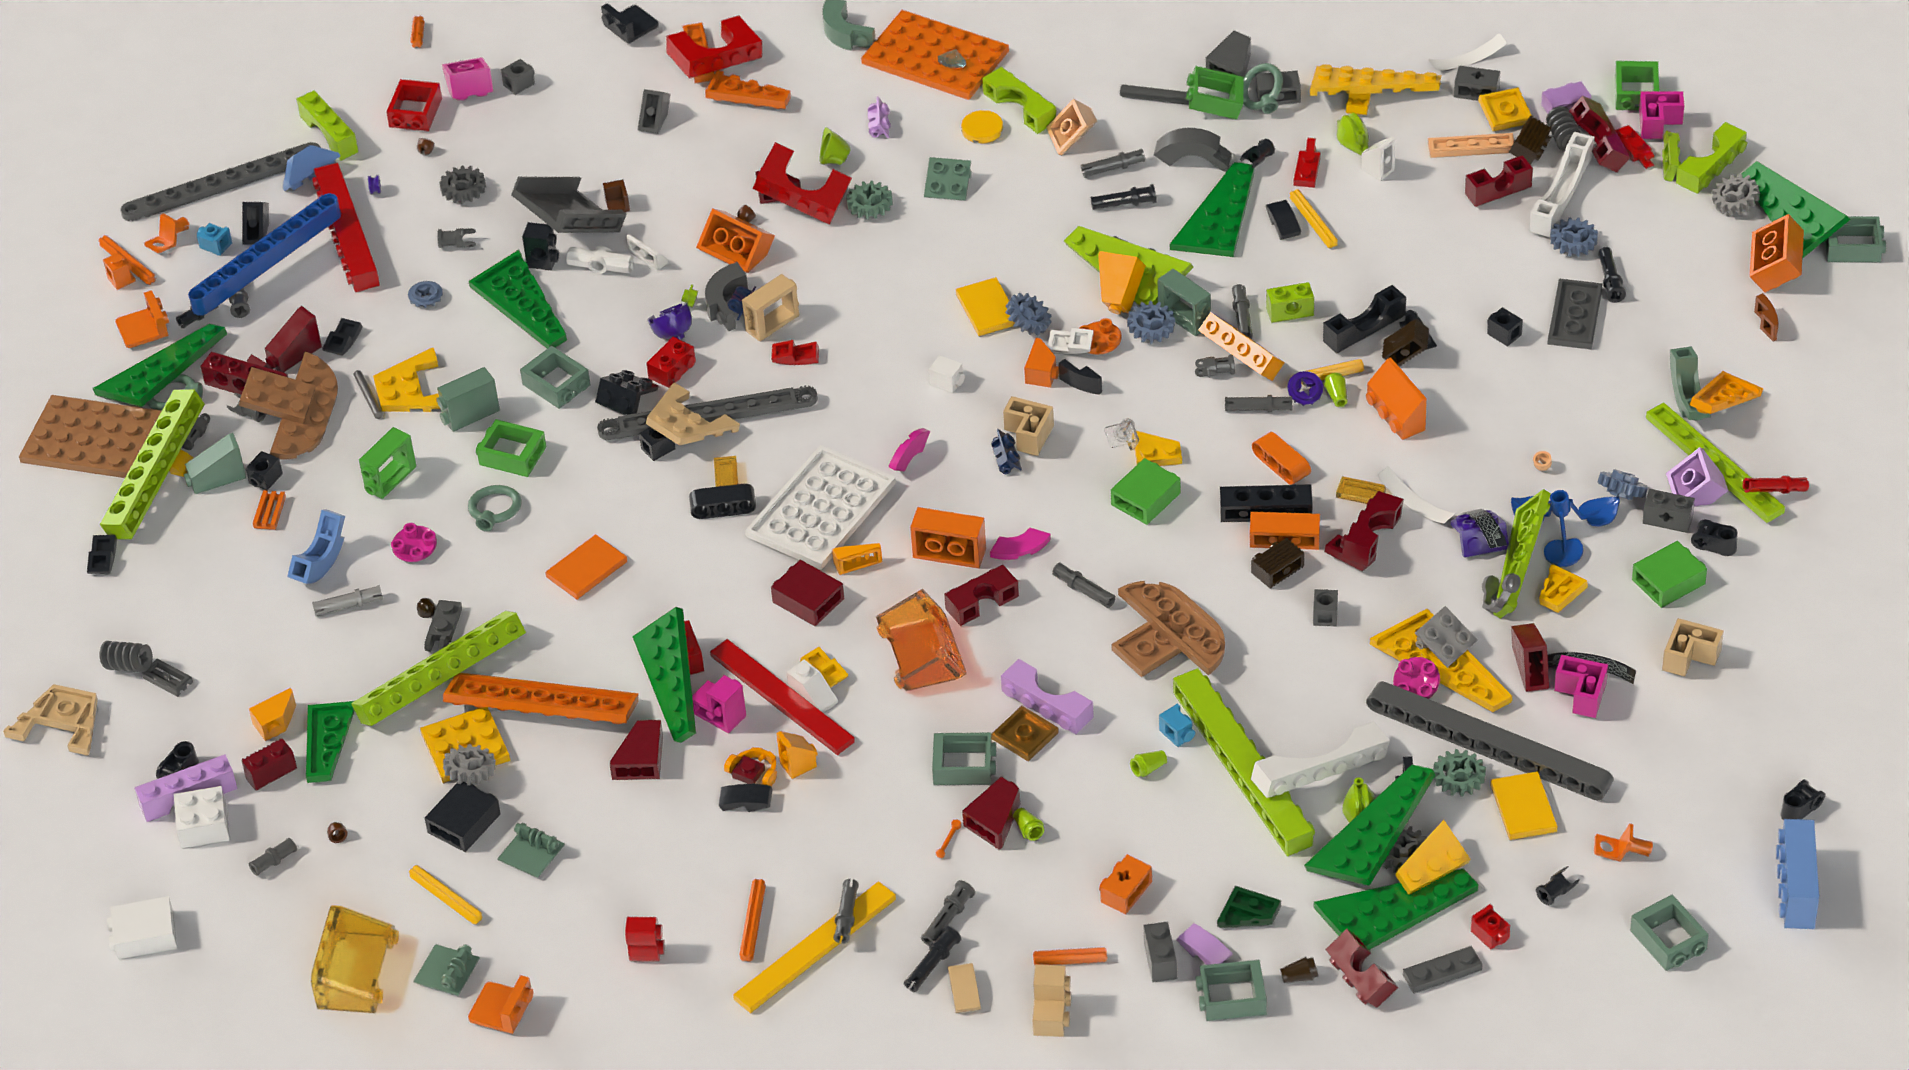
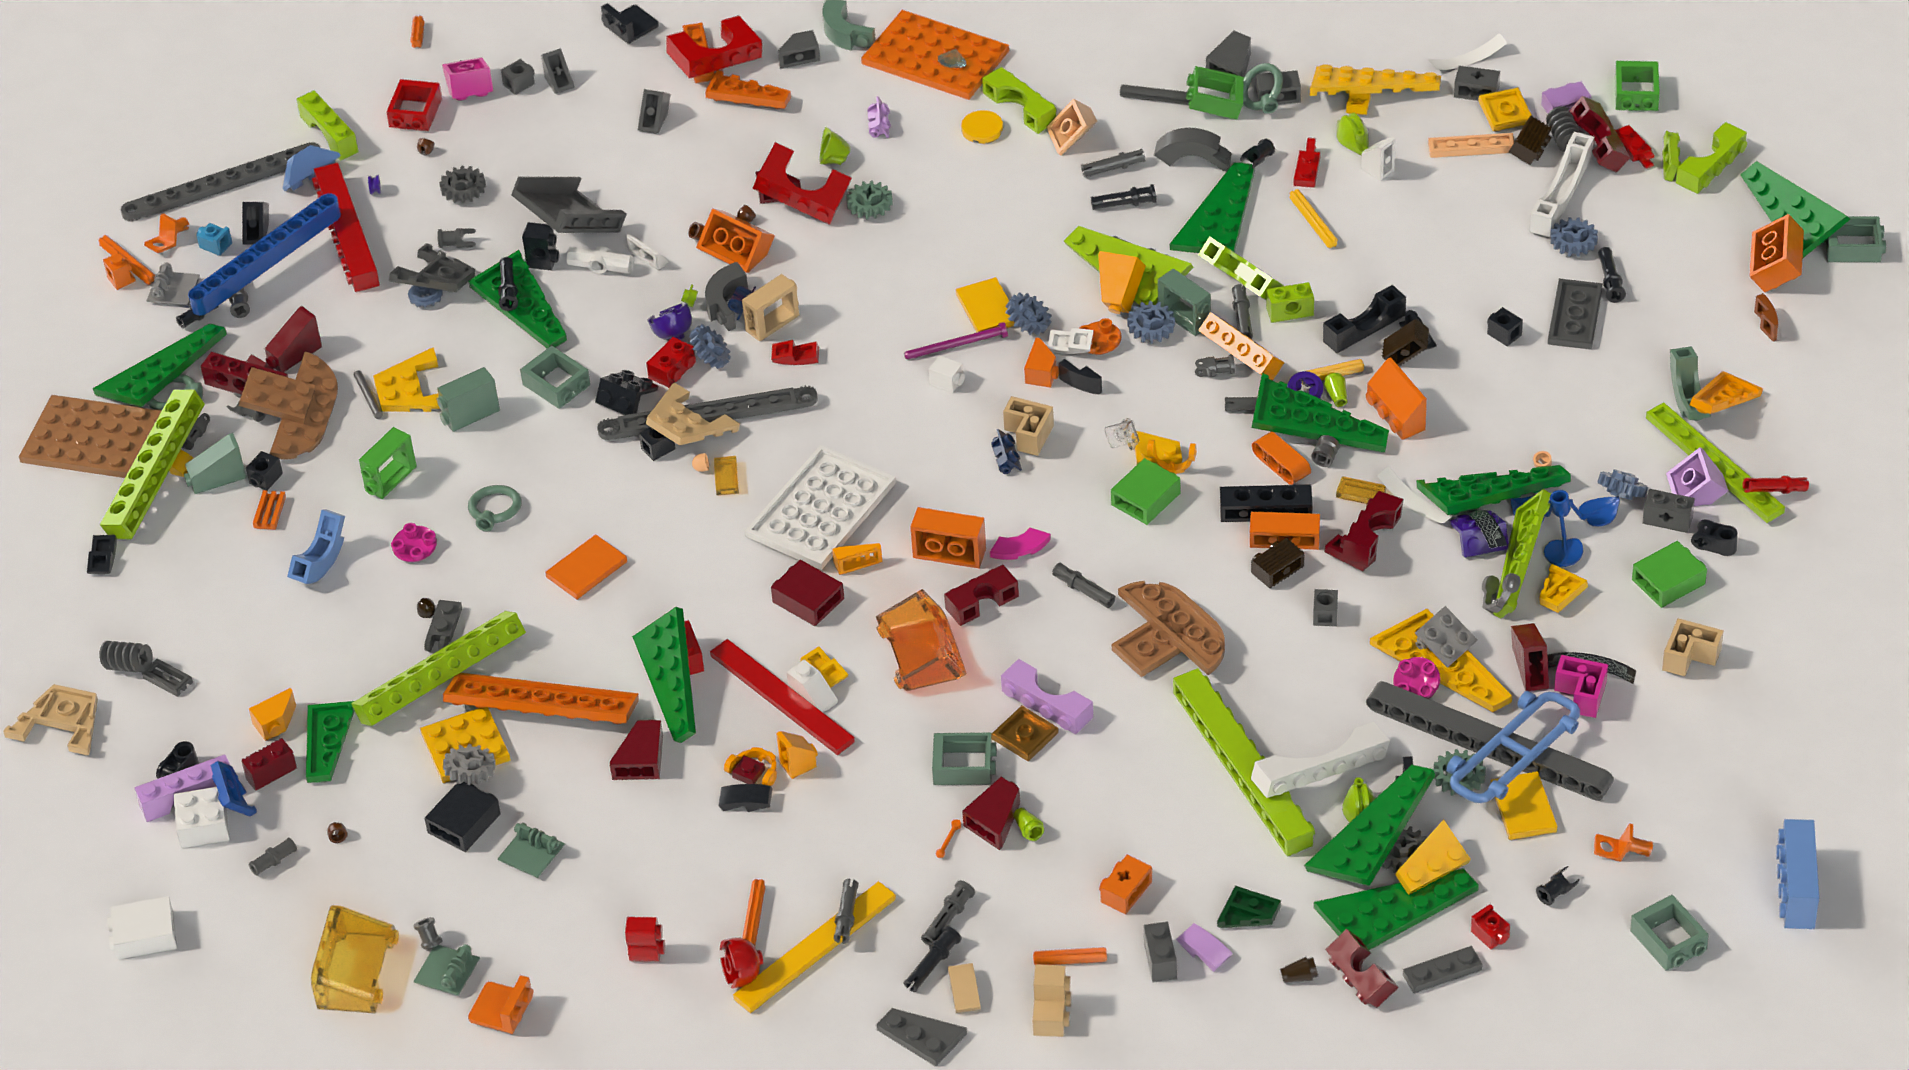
(144, 324): orange bracket -> none
(172, 286): none -> light grey hinge
(230, 789): none -> blue wing
(343, 337): black slope -> none
(347, 600): light grey pin -> none
(428, 933): none -> dark grey bush
(439, 274): none -> dark grey wing
(445, 894): yellow axle -> none
(507, 289): none -> black pin
(507, 462): bright green window -> none
(556, 71): none -> dark grey slope
(616, 195): reddish brown panel -> none
(696, 230): none -> reddish brown hinge
(701, 462): none -> light nougat hinge
(710, 346): none -> sand blue gear
(720, 703): dark pink brick -> none
(722, 501): black beam -> none
(740, 962): none -> red cylinder
(799, 50): none -> dark grey slope
(909, 449): dark pink tile -> none
(921, 1035): none -> dark grey wing
(947, 178): sand green hinge -> none
(1000, 330): none -> magenta bar
(1146, 763): lime cone -> none
(1174, 468): none -> light orange piece
(1176, 725): dark azure brick -> none
(1232, 973): sand green window -> none
(1238, 267): none -> lime arch
(1284, 219): black slope -> none
(1306, 416): none -> green wing
(1325, 451): none -> flat silver wheel
(1488, 488): none -> green wing
(1515, 177): dark red arch -> none
(1529, 704): none -> medium blue bar
(1659, 109): dark pink brick -> none
(1735, 194): light grey gear -> none
(1801, 801): black piece -> none

